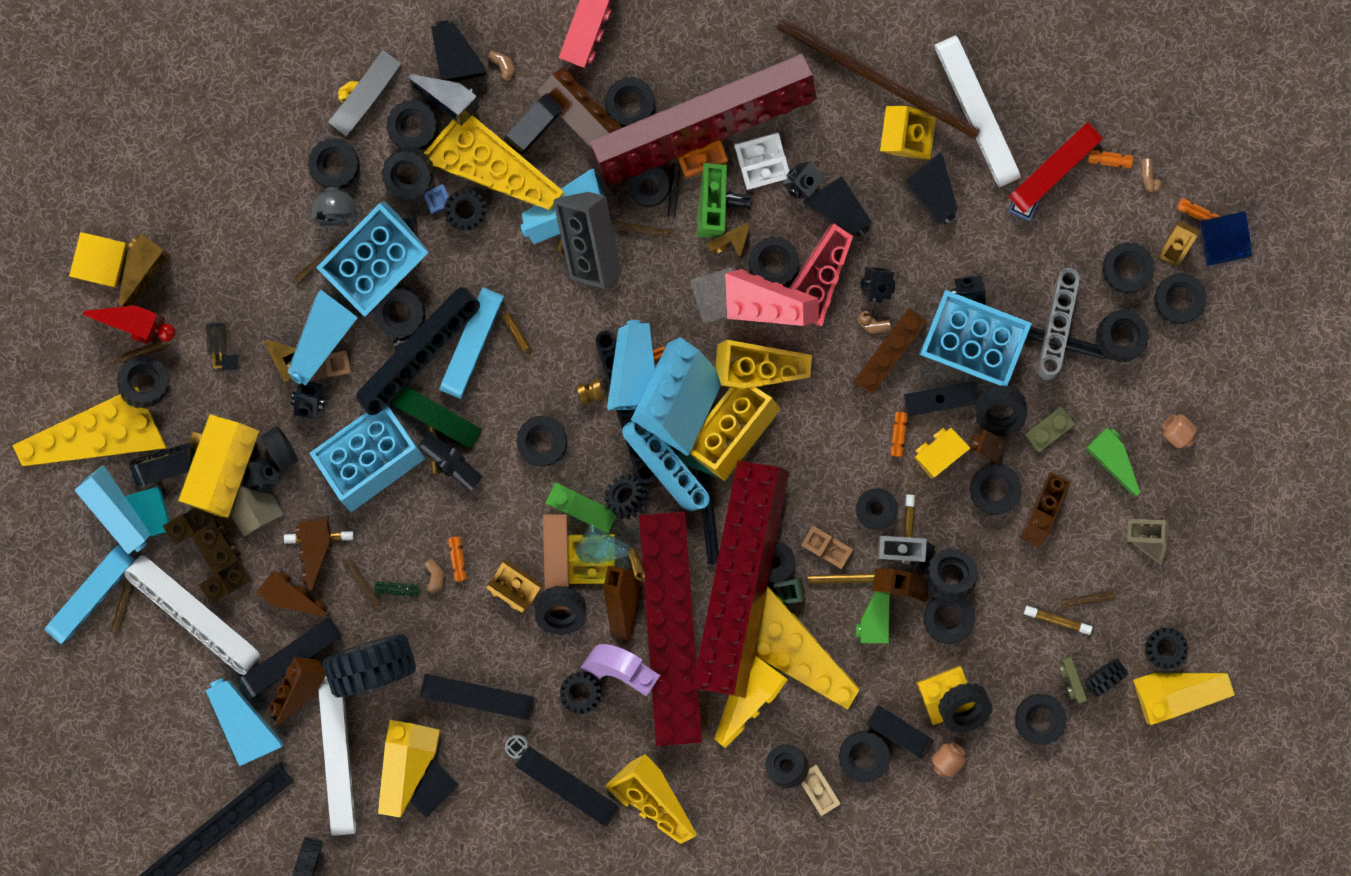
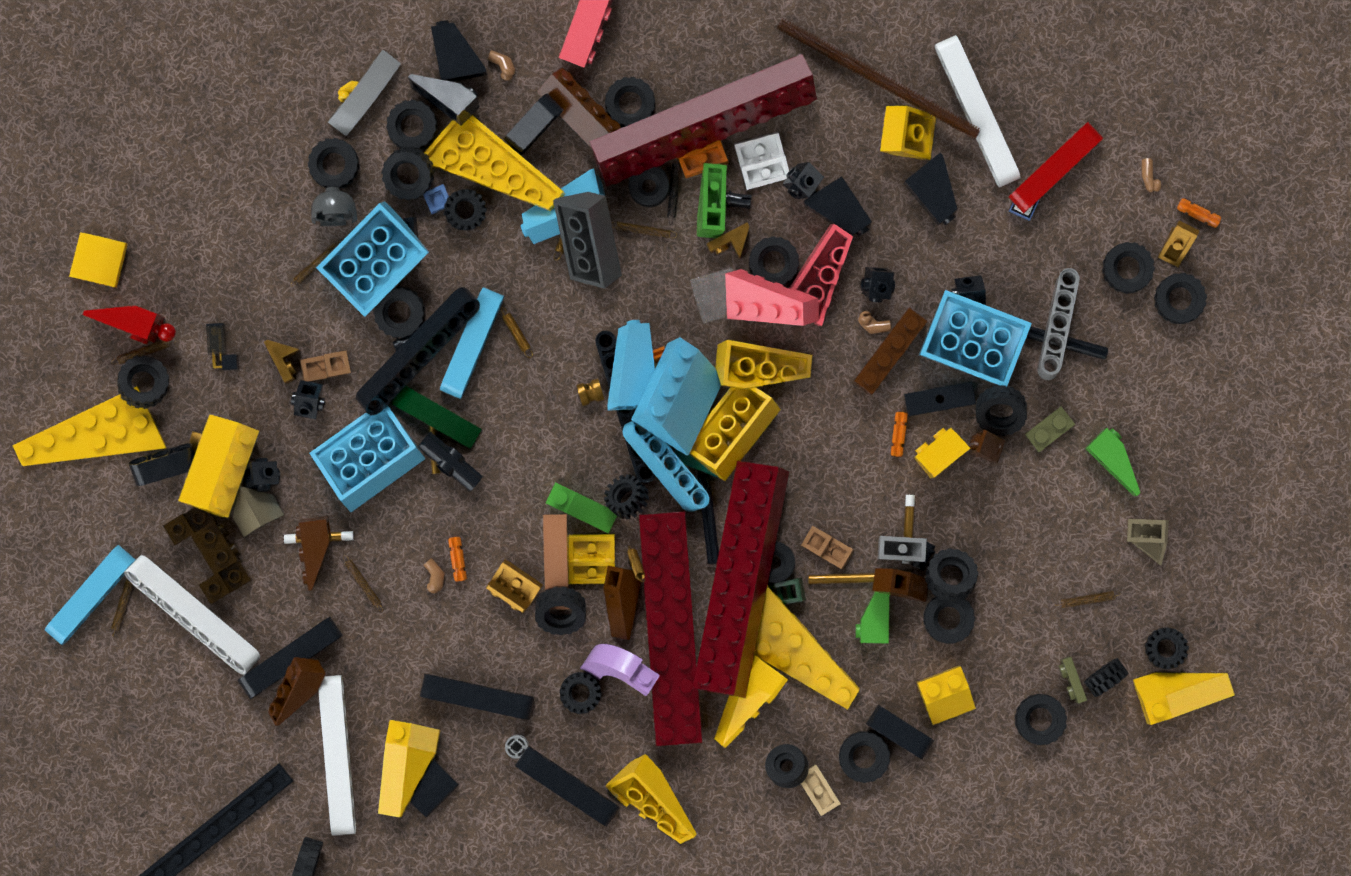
(113, 510): medium azure slope -> none
(141, 267): pearl gold slope -> none
(150, 509): teal slope -> none
(243, 726): medium azure slope -> none
(279, 448): black tyre -> none
(283, 594): reddish brown slope -> none
(321, 334): medium azure slope -> none
(369, 665): black wheel -> none
(396, 589): clear green axle -> none
(524, 441): black tyre -> none
(600, 546): clear light blue slope -> none
(889, 505): black tyre -> none
(949, 760): nougat head -> none
(962, 695): black tyre -> none
(1008, 477): black tyre -> none
(1044, 510): reddish brown slope -> none
(1058, 620): pearl gold bar -> none
(1110, 159): orange axle -> none
(1110, 348): black tyre -> none
(1179, 431): nougat head -> none
(1225, 238): clear blue slope -> none

